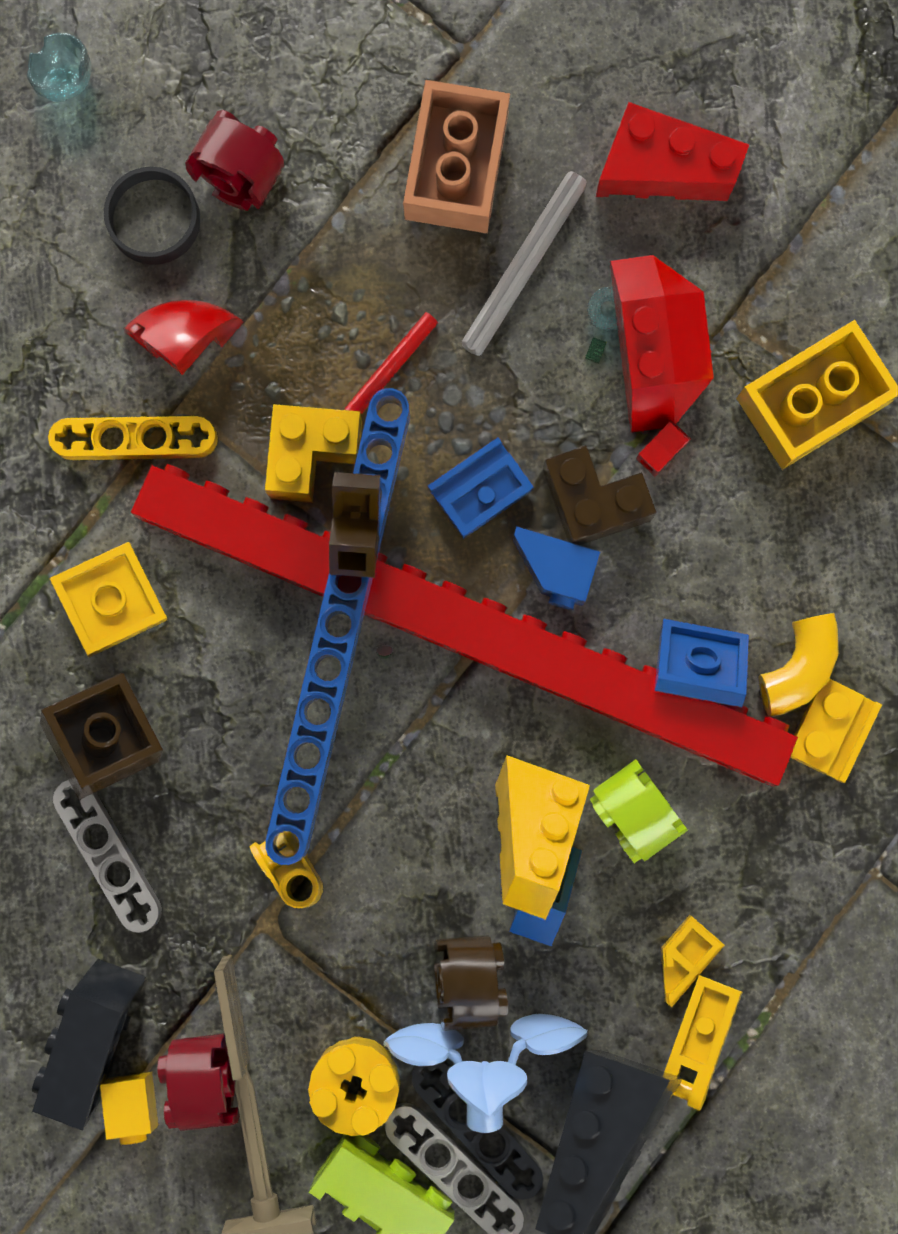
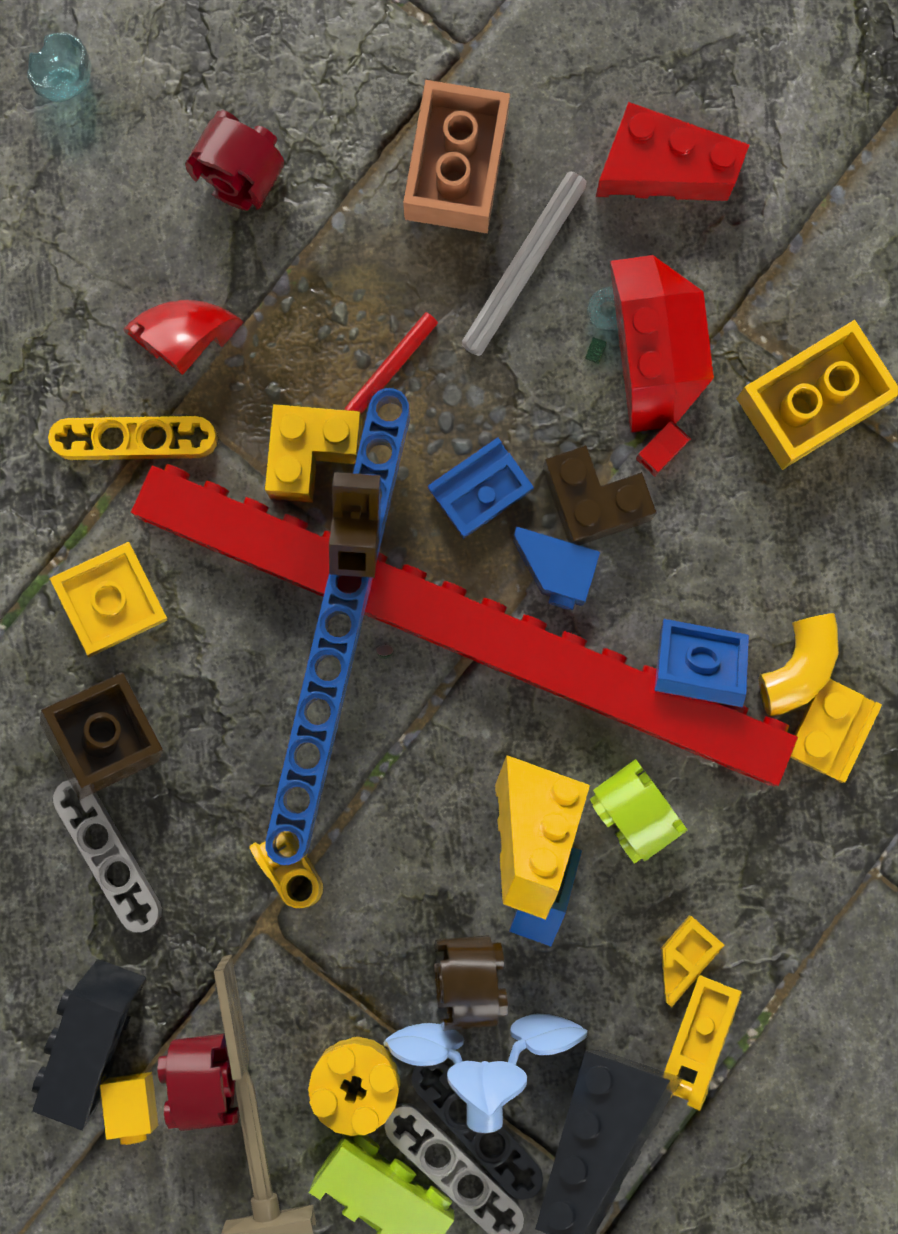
(137, 176): black tyre -> none

